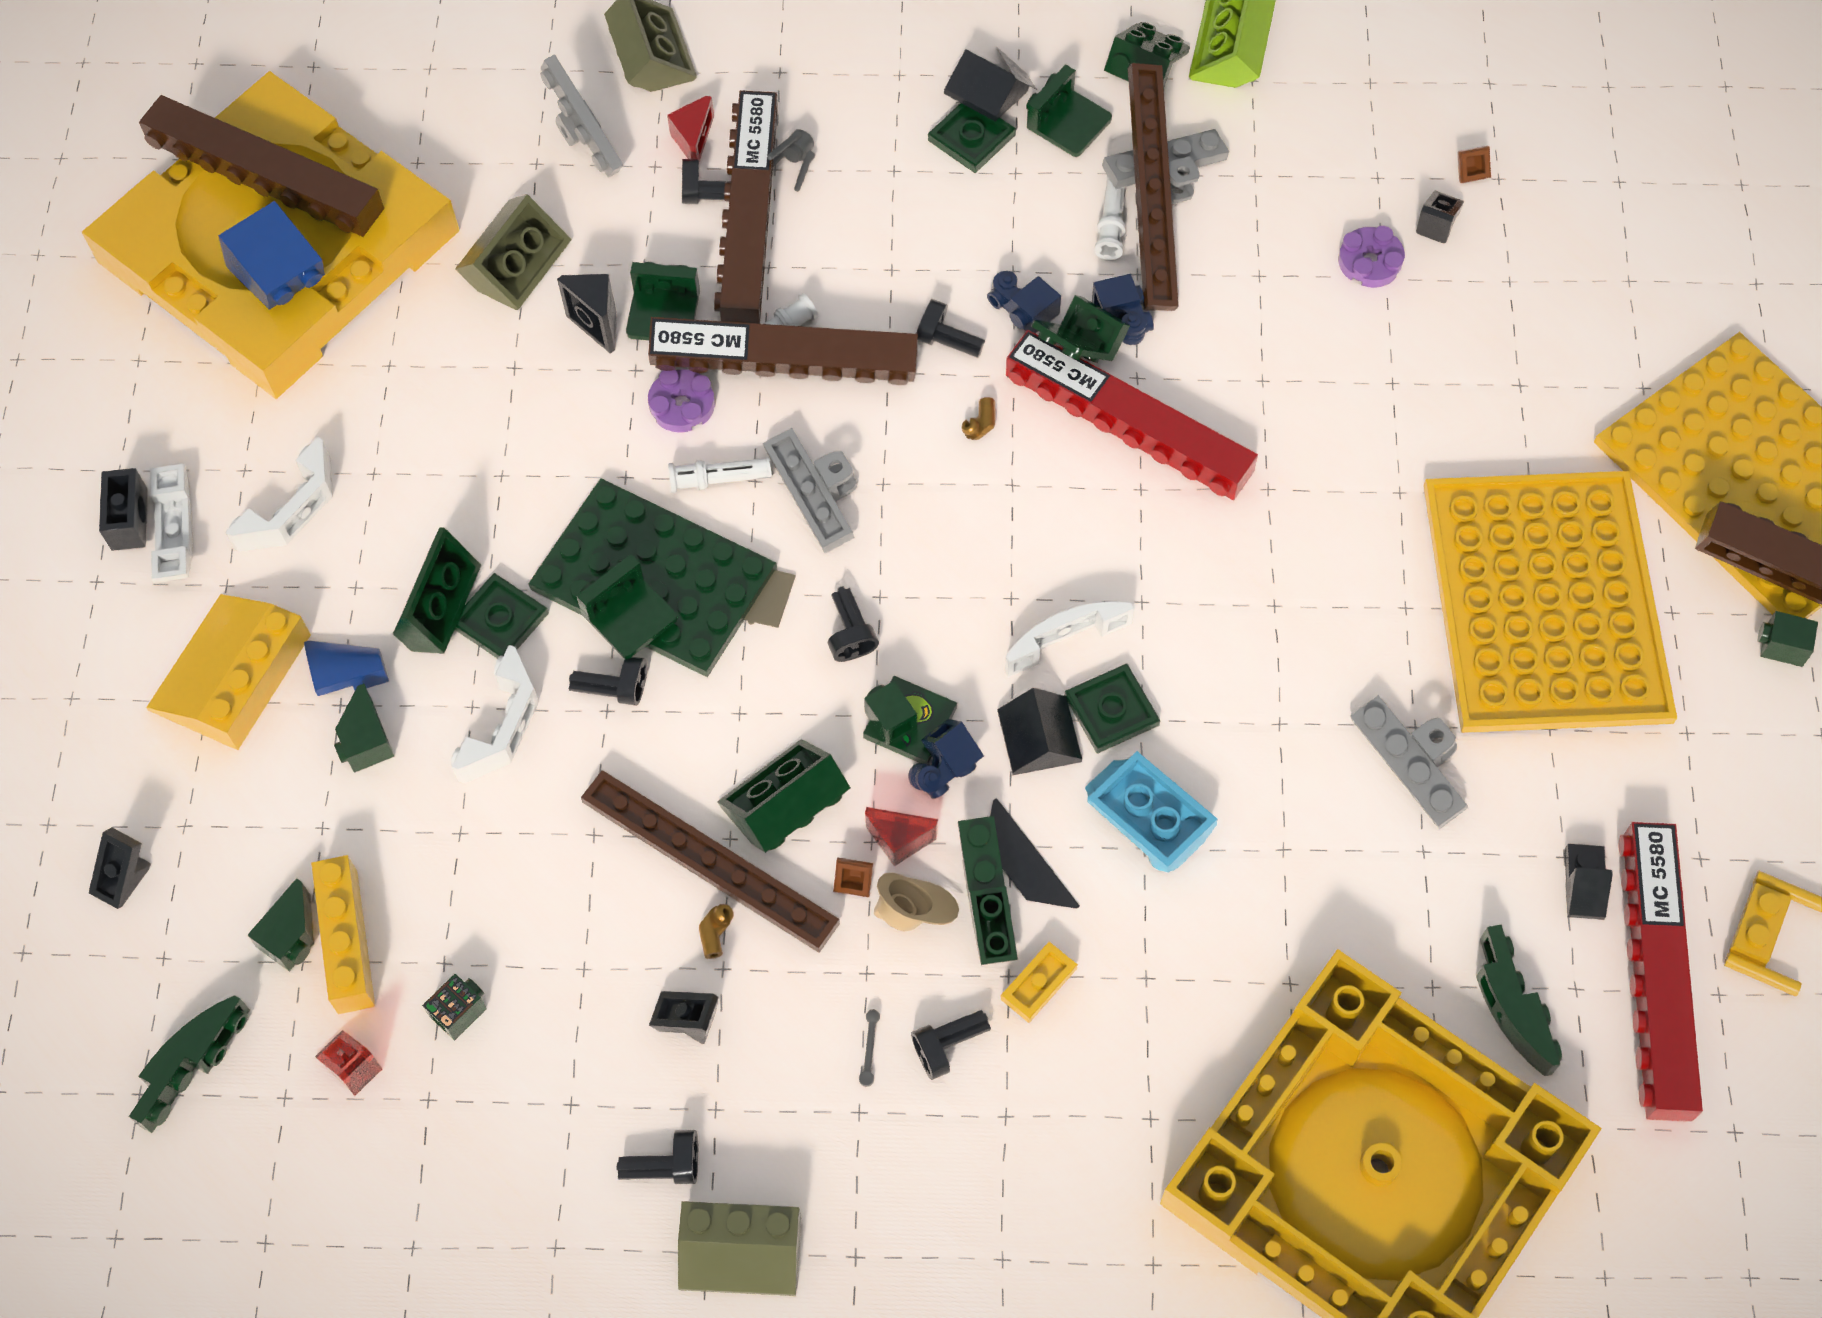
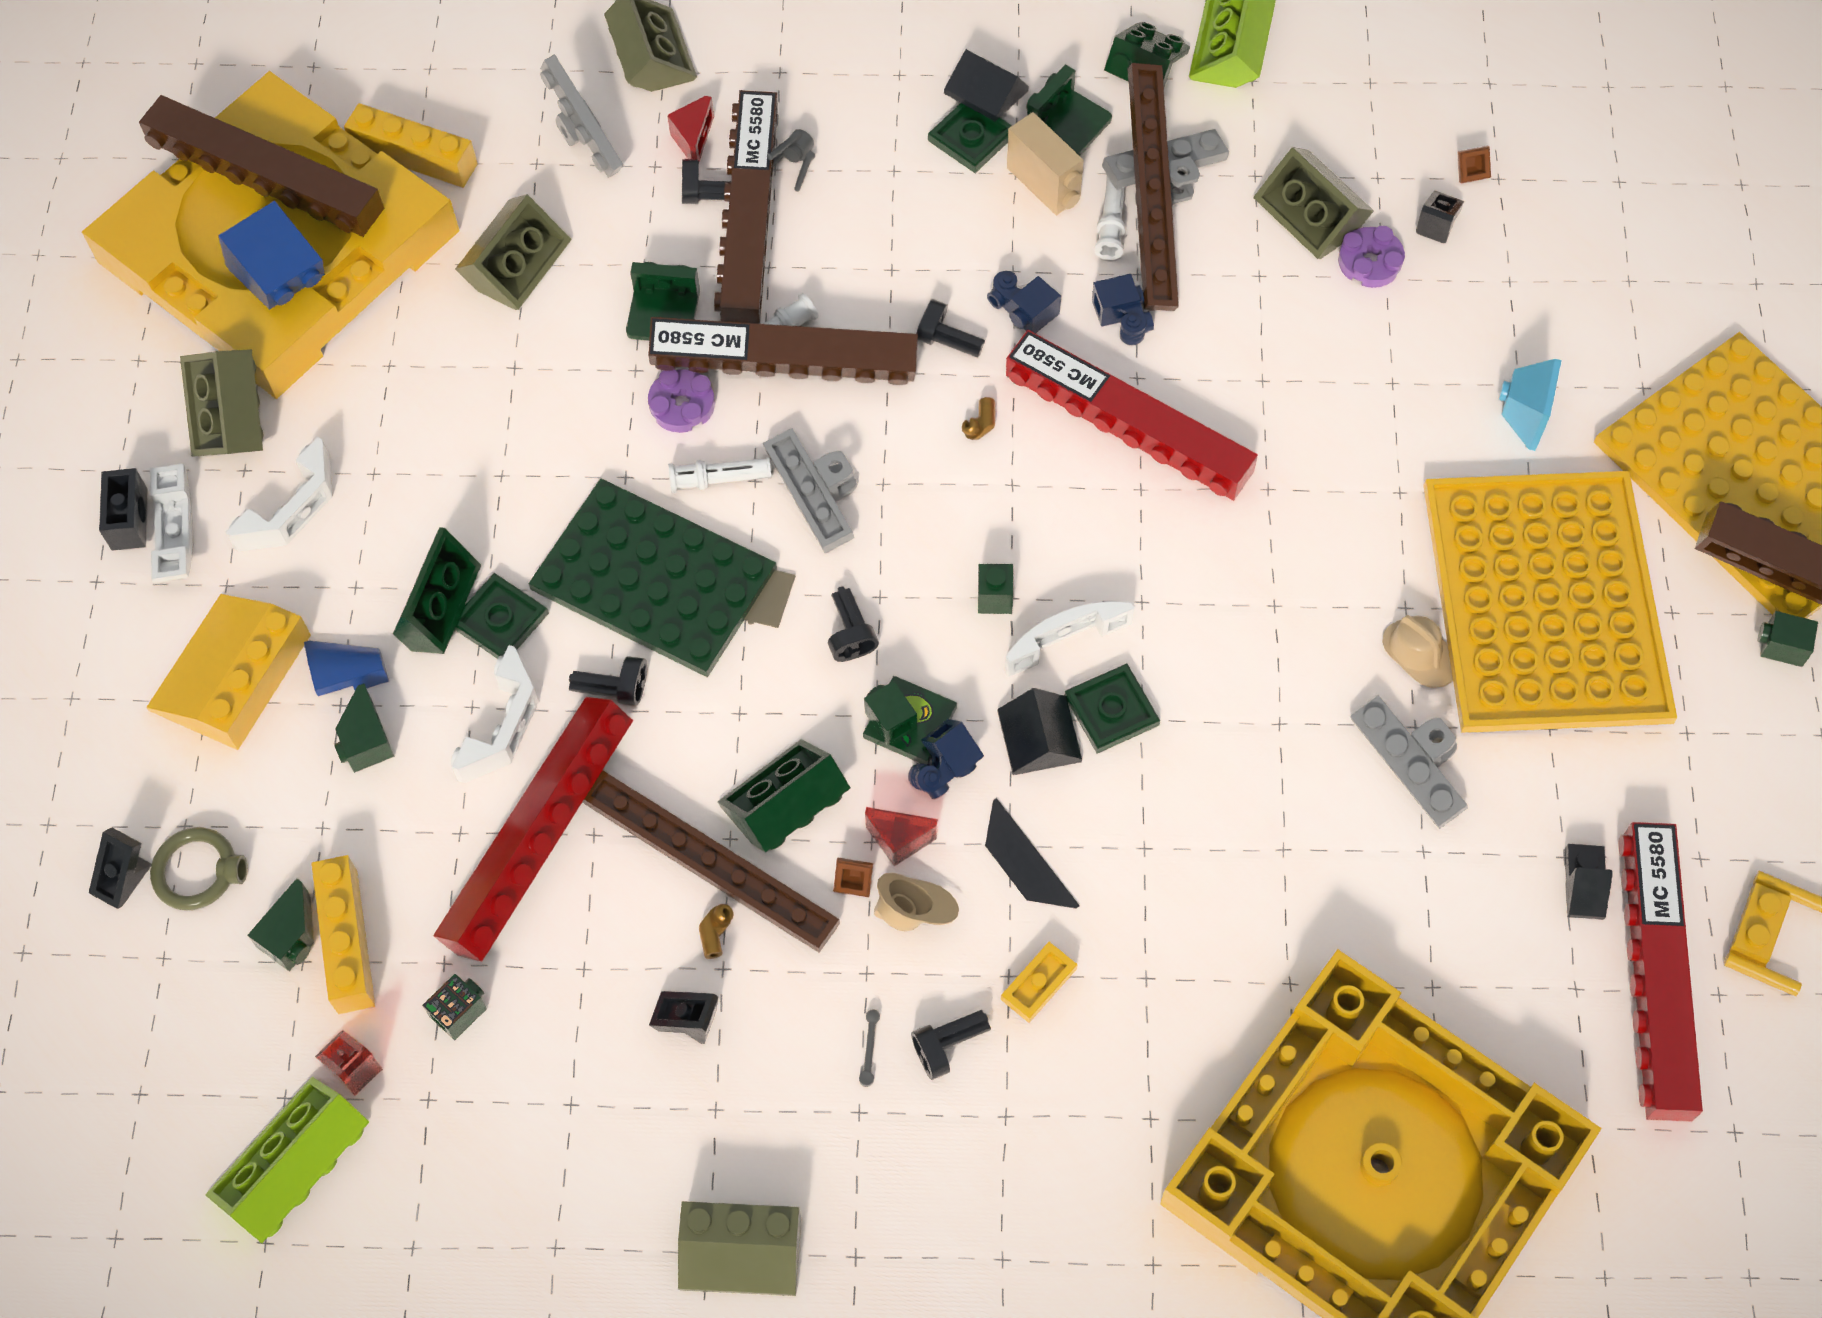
(195, 1045): dark green slope -> none
(221, 402): none -> olive slope
(229, 868): none -> olive piece
(288, 1159): none -> lime slope
(414, 144): none -> yellow brick
(533, 829): none -> red brick
(590, 306): black slope -> none
(625, 608): dark green bracket -> none
(680, 1166): black piece -> none
(987, 891): dark green slope -> none
(995, 588): none -> dark green brick
(1019, 73): sticker -> none
(1044, 163): none -> tan brick
(1085, 331): dark green bracket -> none
(1151, 811): medium azure slope -> none
(1312, 202): none -> olive slope
(1419, 650): none -> tan piece
(1519, 1016): dark green slope -> none
(1530, 400): none -> medium azure slope

